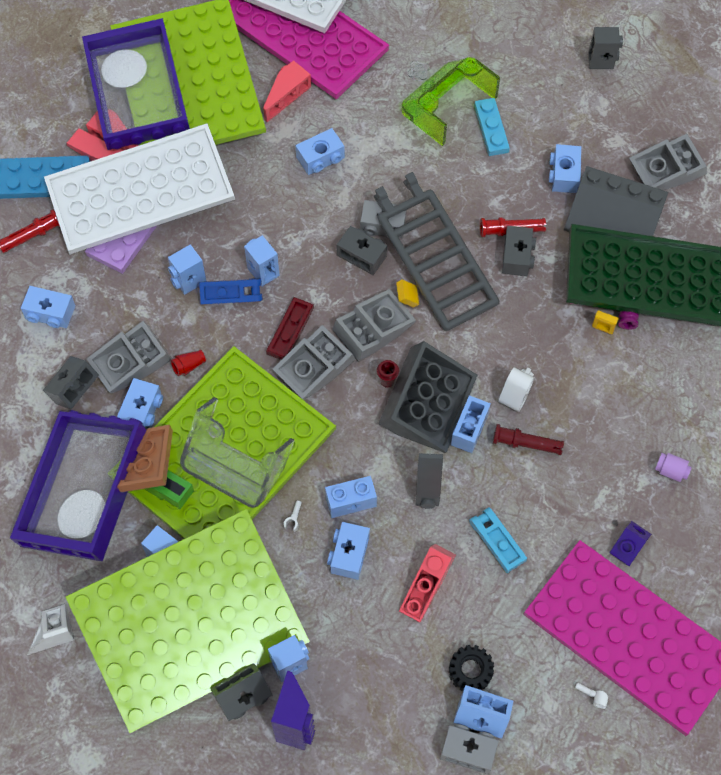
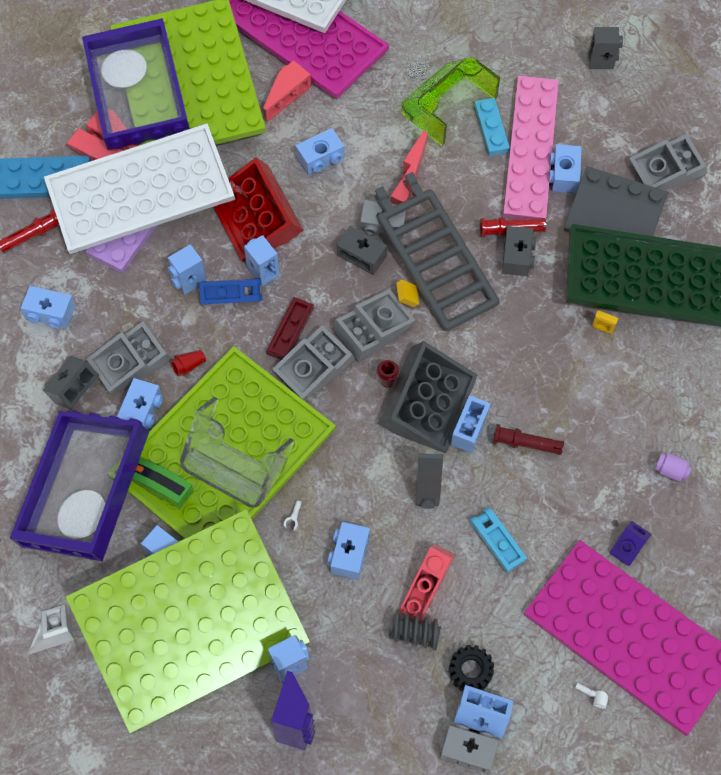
(151, 462): nougat wing -> none
(247, 680): dark grey brick -> none
(257, 209): none -> red slope
(351, 496): light blue brick -> none
(411, 164): none -> coral slope
(415, 630): none -> dark grey piece
(516, 388): white beam -> none
(531, 148): none -> bright pink plate
(628, 320): magenta bush -> none

